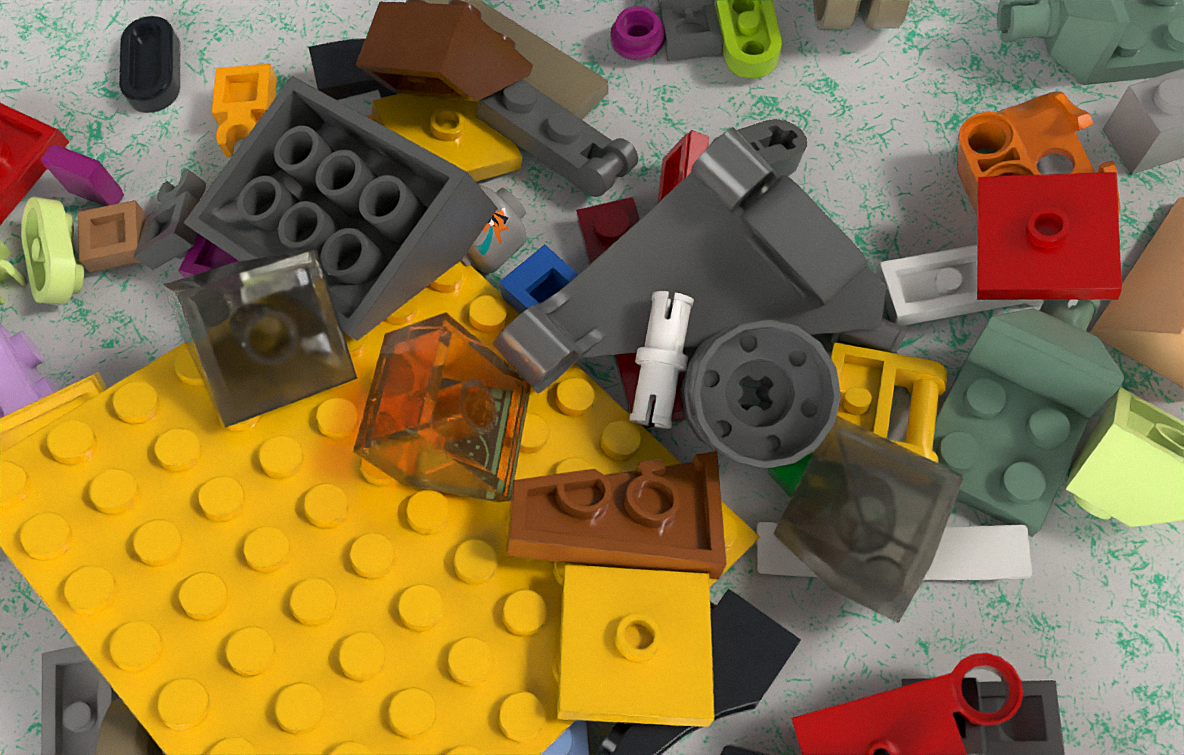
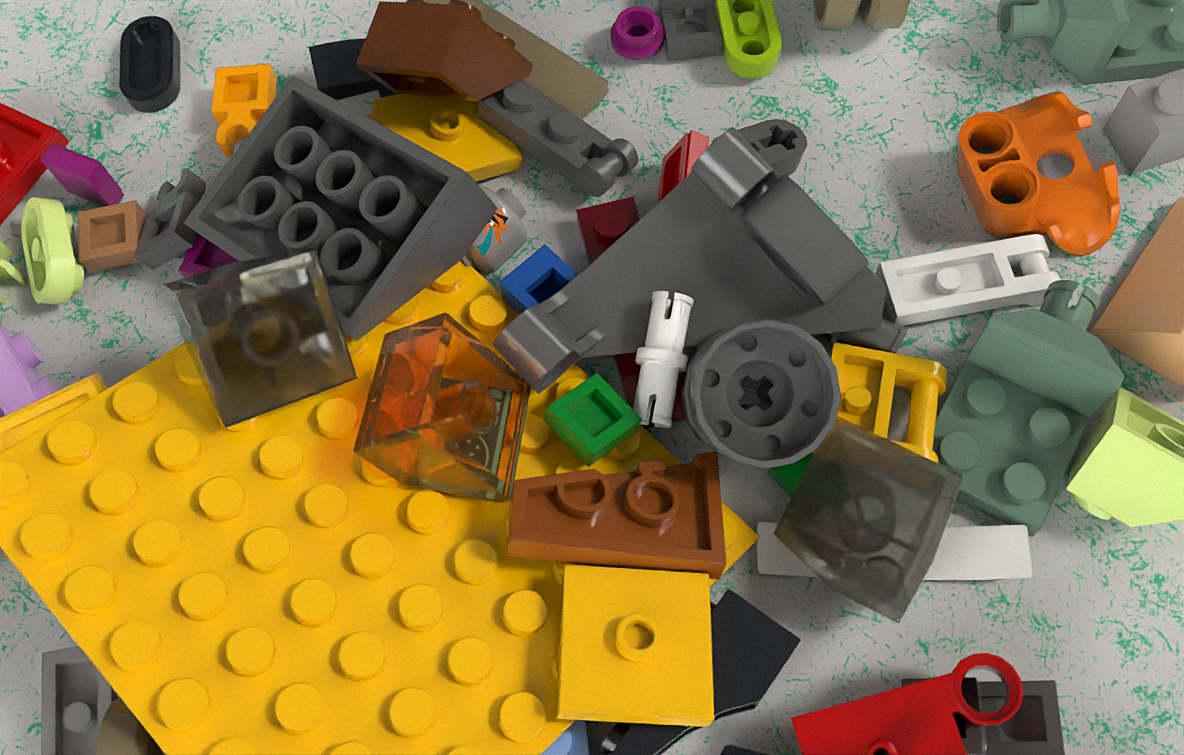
(592, 419): none -> green plate
(1048, 237): red plate -> none

